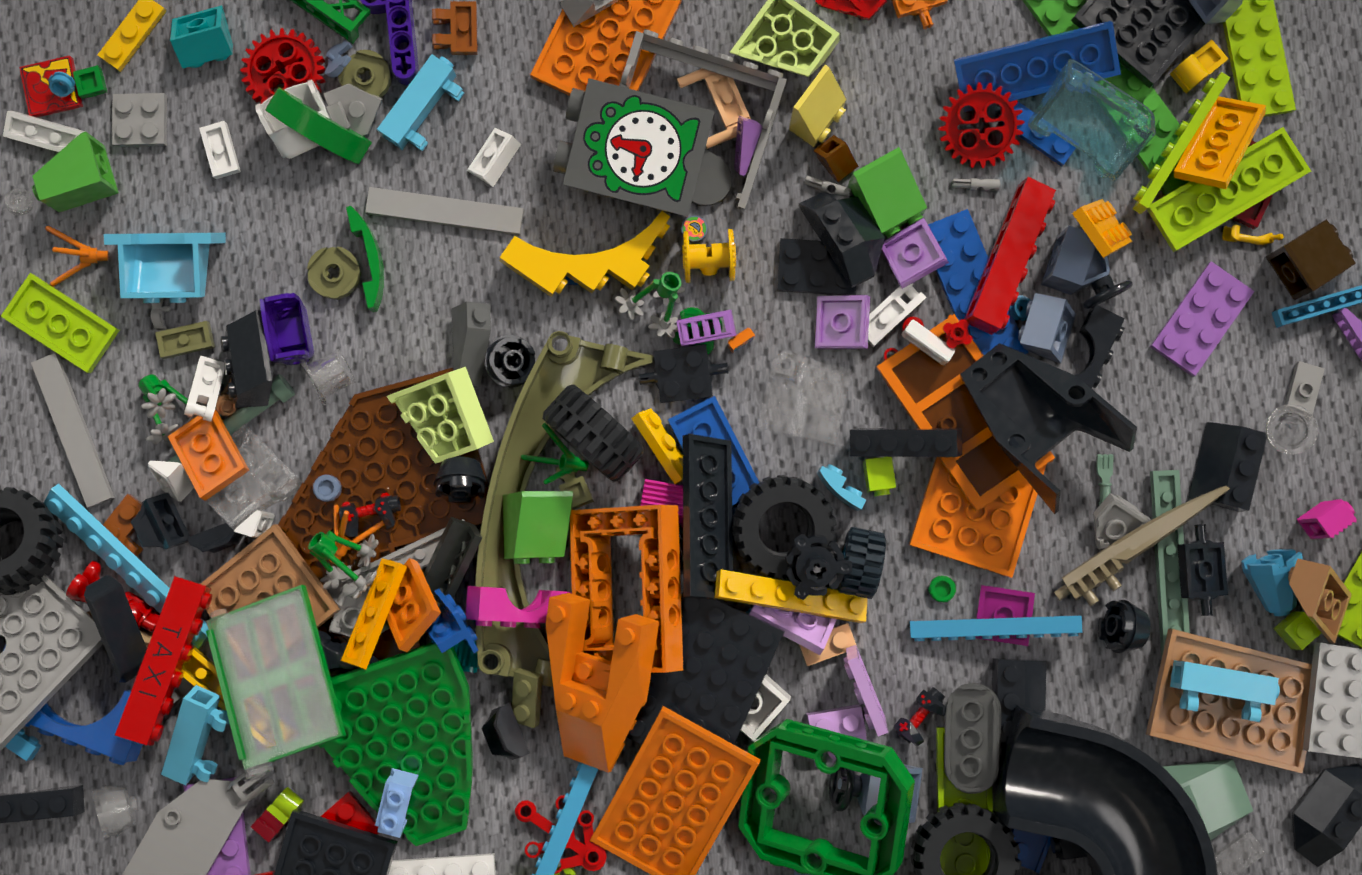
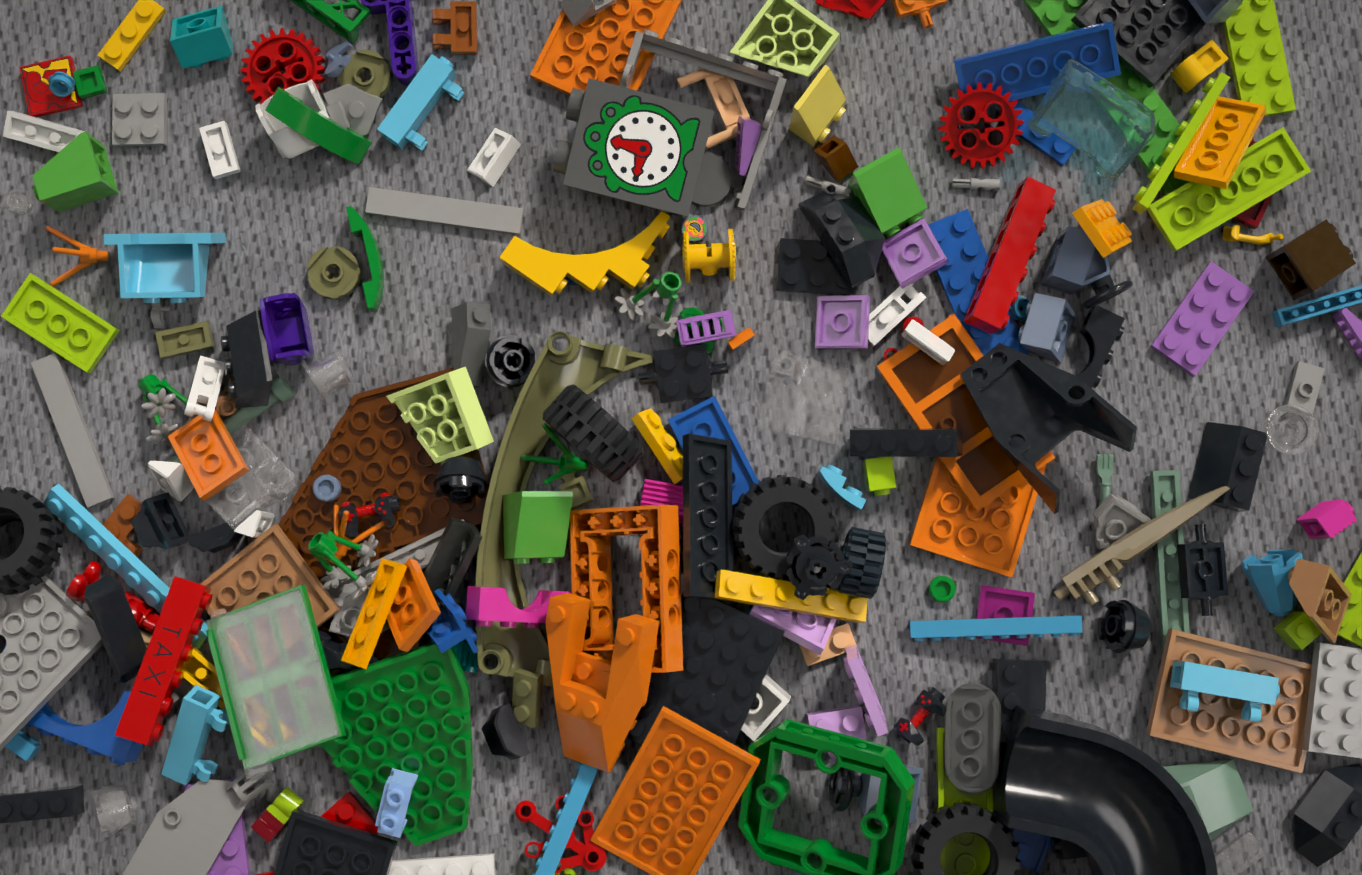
(952, 339): red plate -> none

